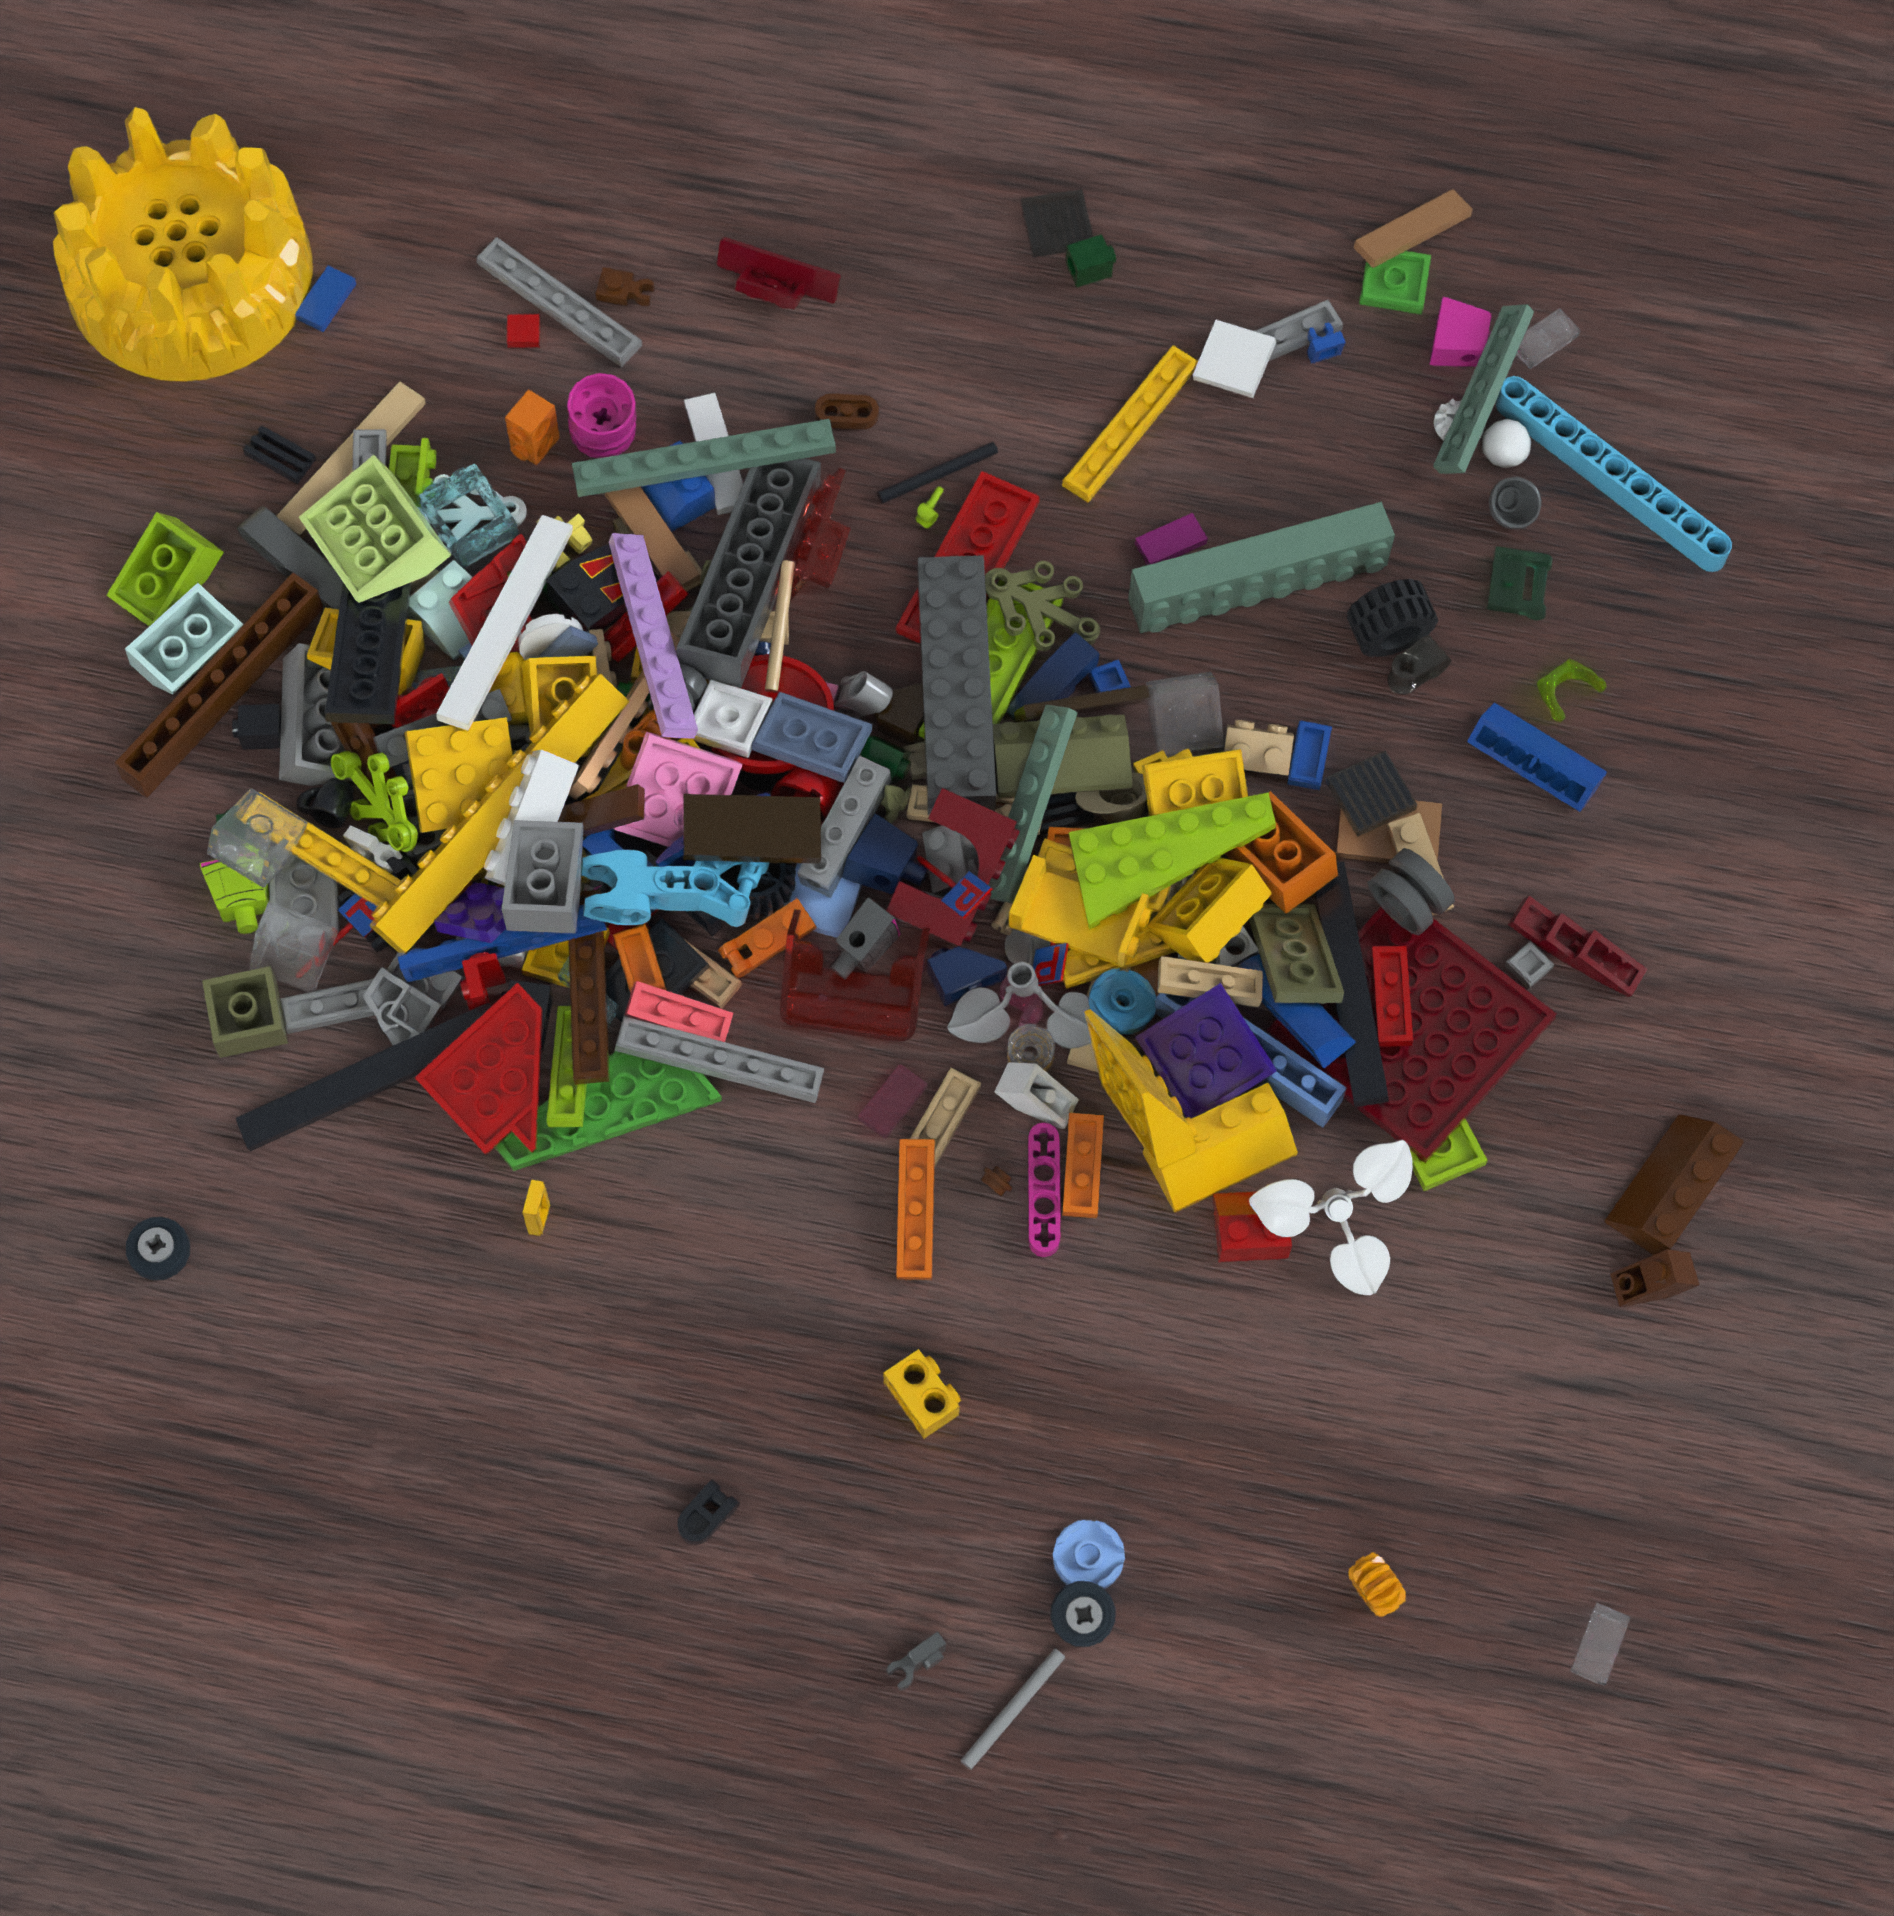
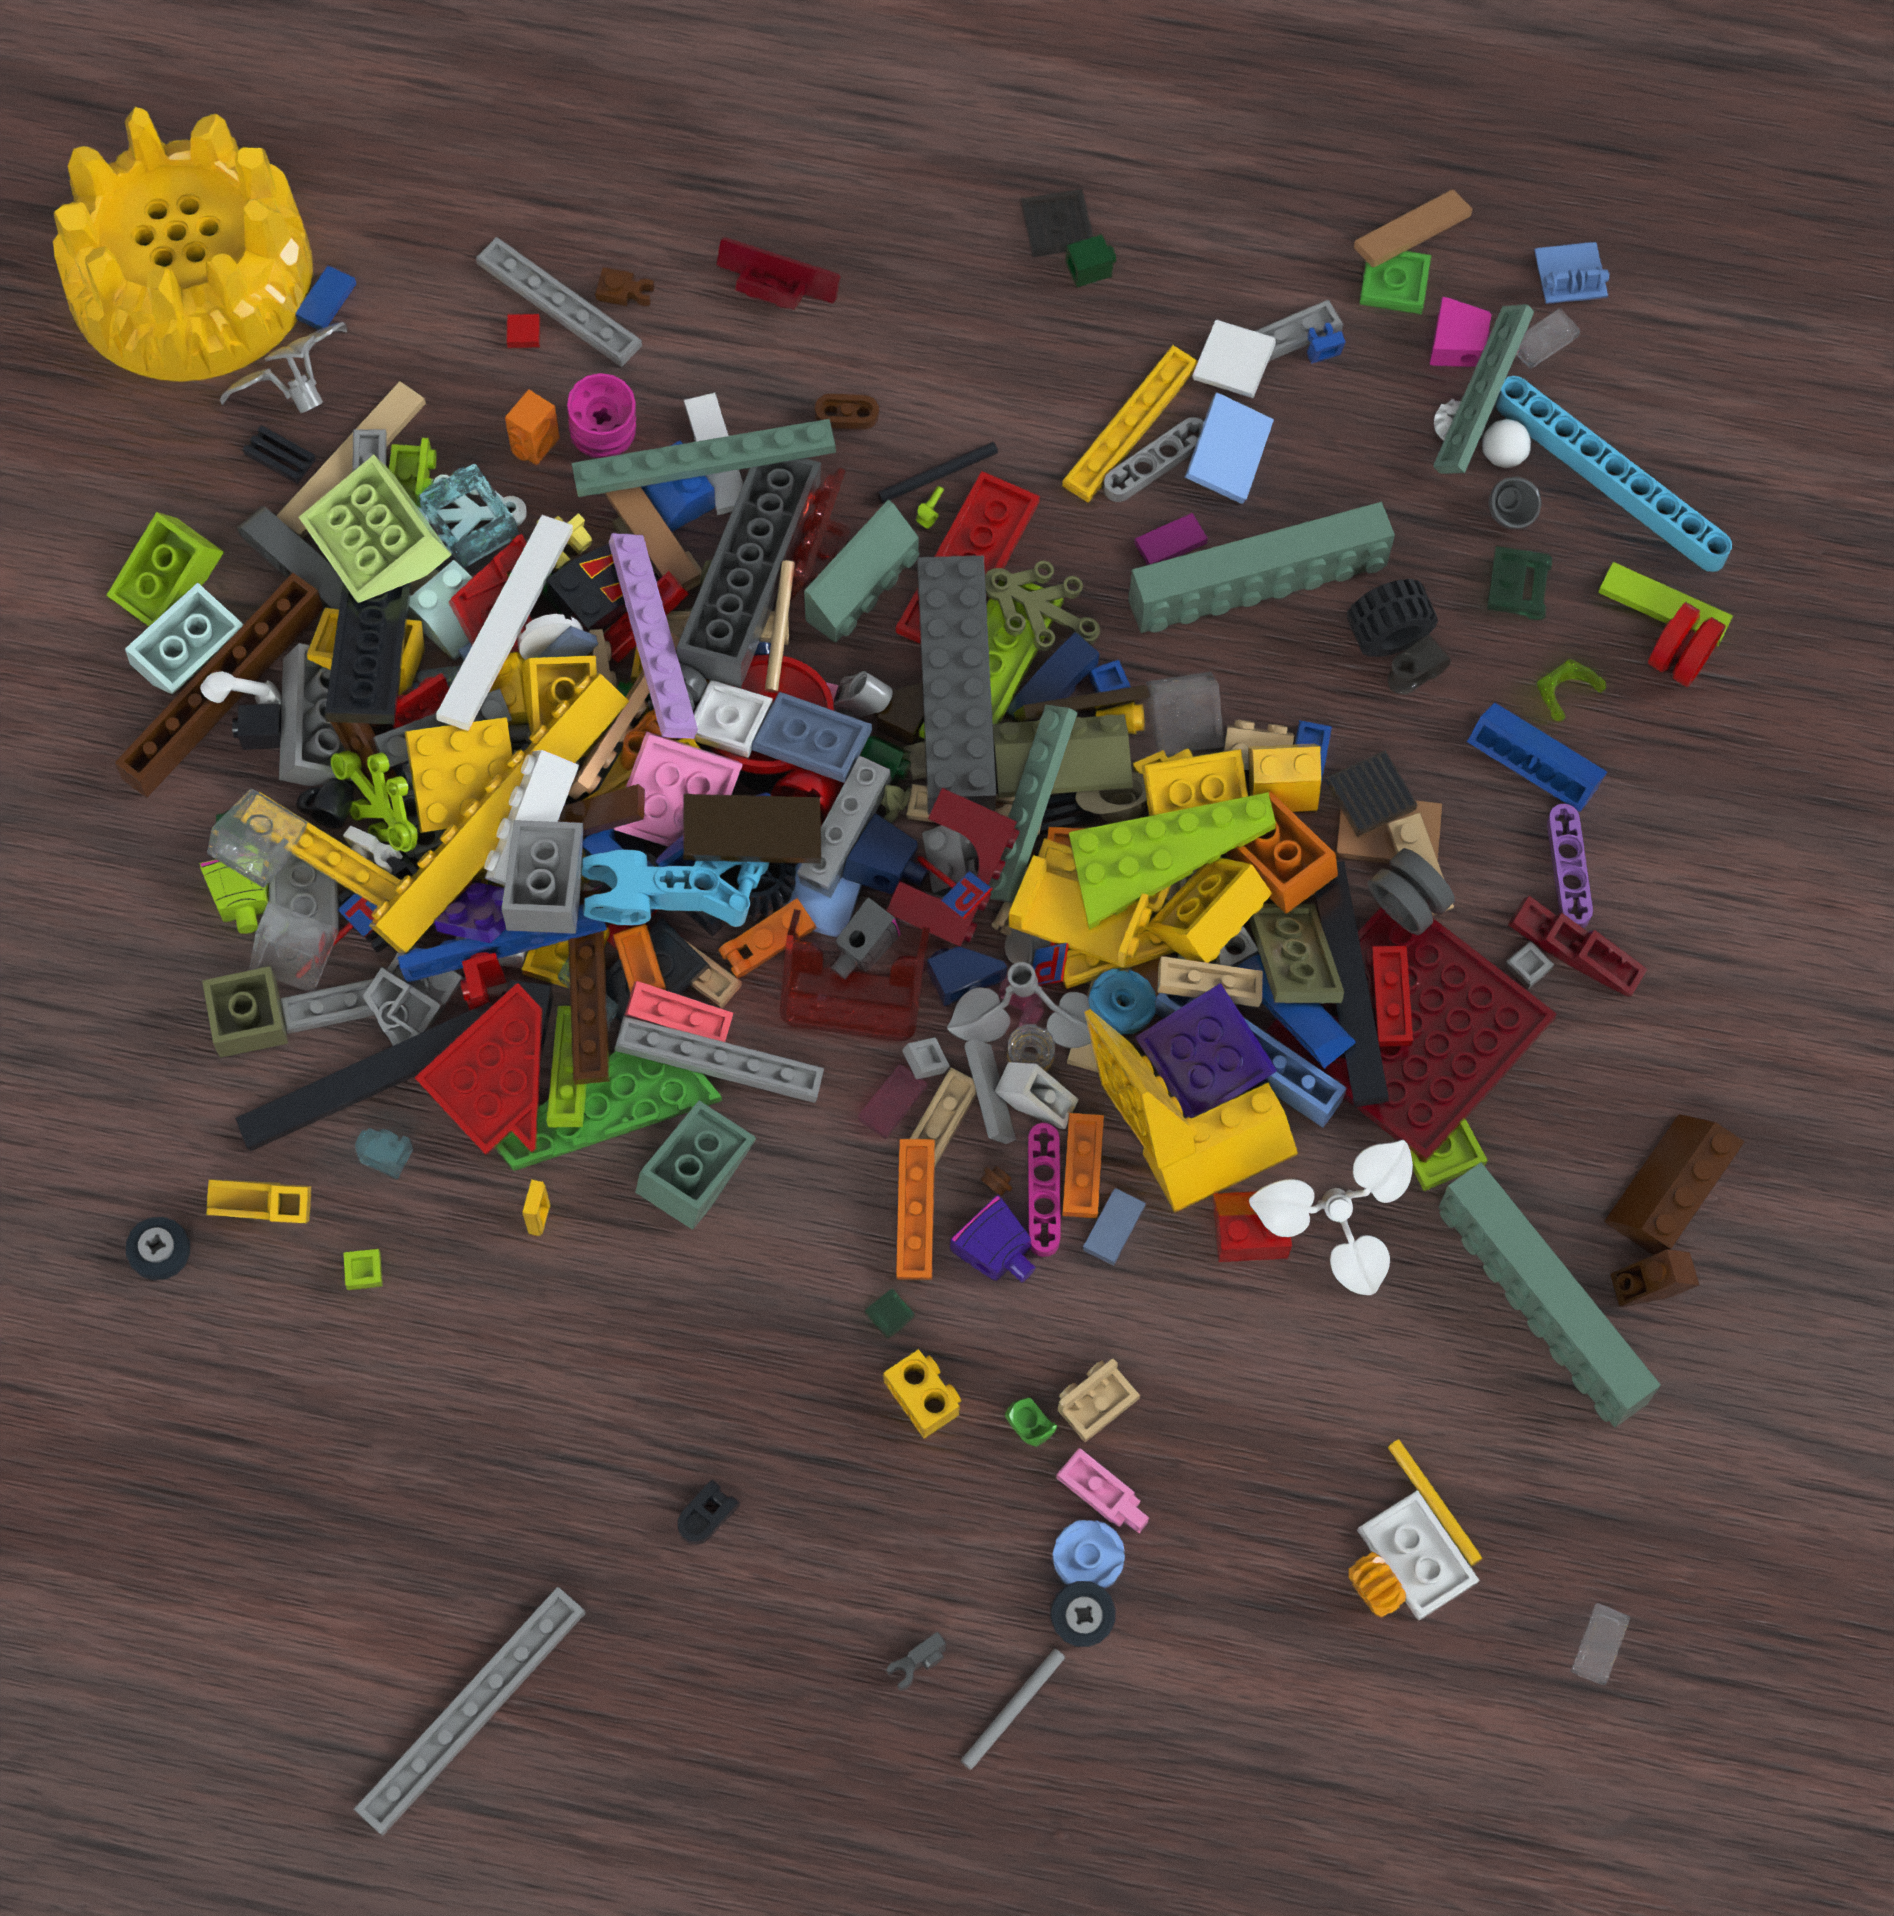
(219, 685): none -> white bar
(259, 1200): none -> yellow arch
(301, 389): none -> light grey plant
(362, 1269): none -> lime plate
(383, 1151): none -> clear light blue brick
(469, 1711): none -> light grey plate
(694, 1164): none -> sand green slope
(861, 573): none -> sand green slope
(889, 1313): none -> clear green tile
(925, 1058): none -> light grey plate
(986, 1079): none -> light grey tile
(994, 1243): none -> dark purple torso
(1029, 1422): none -> bright green hair
(1096, 1399): none -> tan bracket
(1102, 1491): none -> bright pink hinge
(1114, 1226): none -> sand blue tile
(1133, 715): none -> yellow cone
(1151, 455): none -> light grey beam
(1229, 448): none -> light blue tile
(1287, 772): none -> yellow slope
(1419, 1554): none -> white tile
(1435, 1502): none -> yellow bar
(1547, 1296): none -> sand green brick
(1571, 273): none -> medium blue hinge
(1573, 866): none -> medium lavender beam
(1654, 597): none -> lime tile
(1682, 642): none -> red wheel

